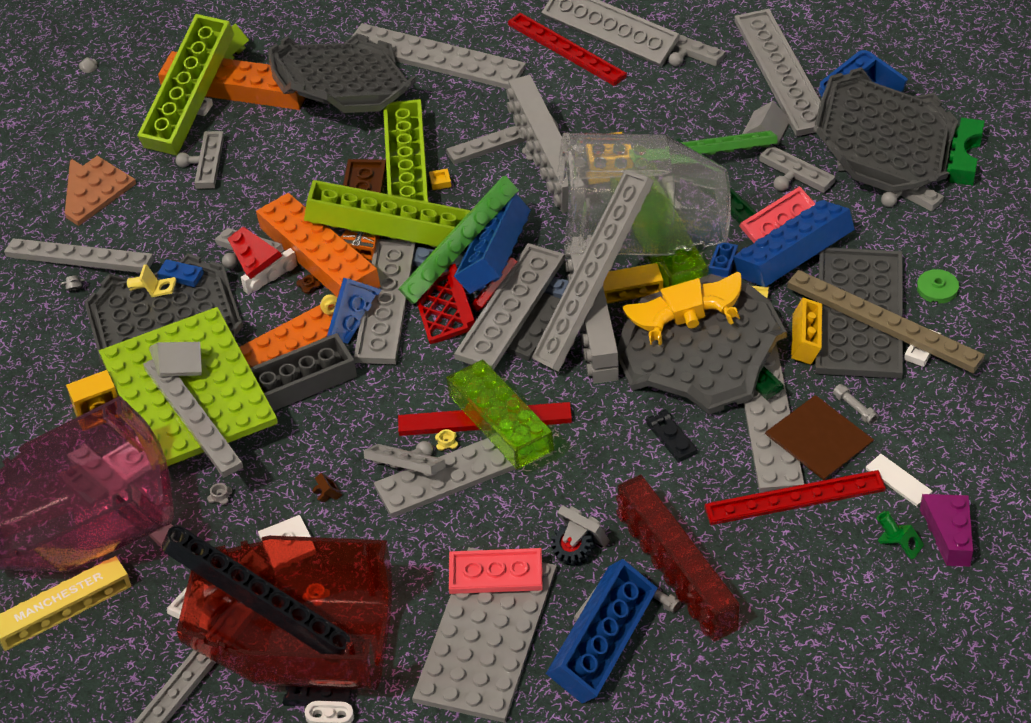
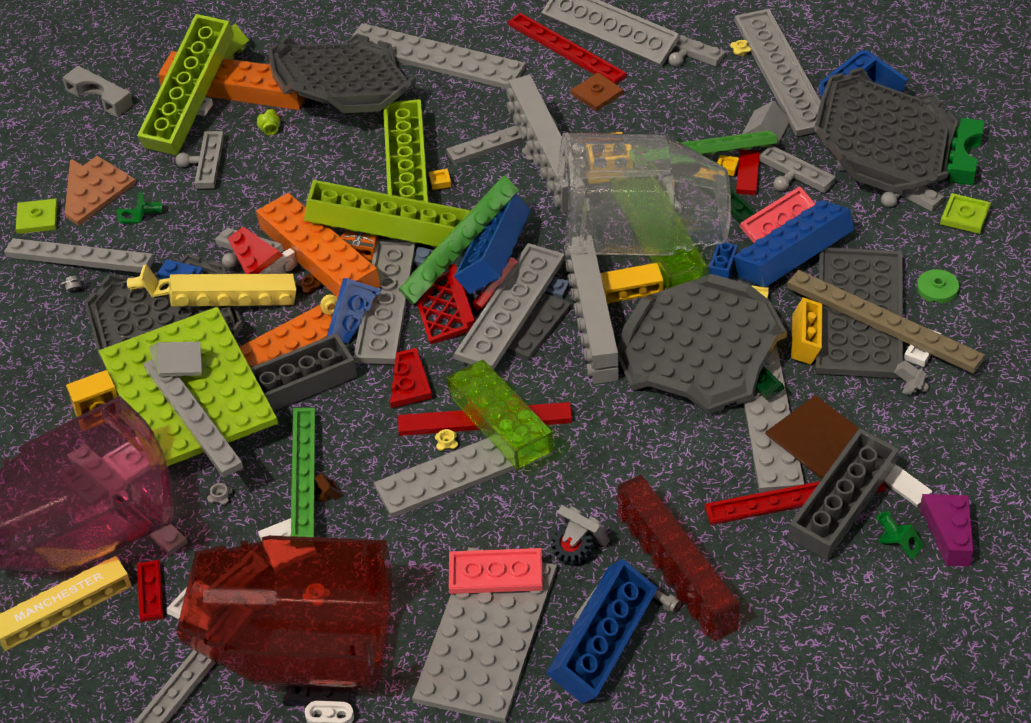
(36, 216): none -> lime plate
(83, 82): none -> light grey arch
(88, 65): light grey piece -> none
(141, 208): none -> green bracket
(150, 591): none -> red tile
(231, 289): none -> light yellow brick
(244, 590): black beam -> none
(269, 122): none -> lime animal
(303, 472): none -> bright green plate
(365, 174): reddish brown plate -> none
(409, 379): none -> red wing
(415, 460): light grey plate -> none
(592, 269): light grey plate -> none
(597, 92): none -> dark orange plate
(671, 436): black plate -> none
(686, 304): yellow torso -> none
(730, 163): none -> yellow plate
(740, 47): none -> light yellow plate
(748, 172): none -> red tile
(843, 393): light grey bar -> none
(843, 494): none -> dark grey brick
(913, 377): none -> light grey piece
(965, 213): none -> lime plate

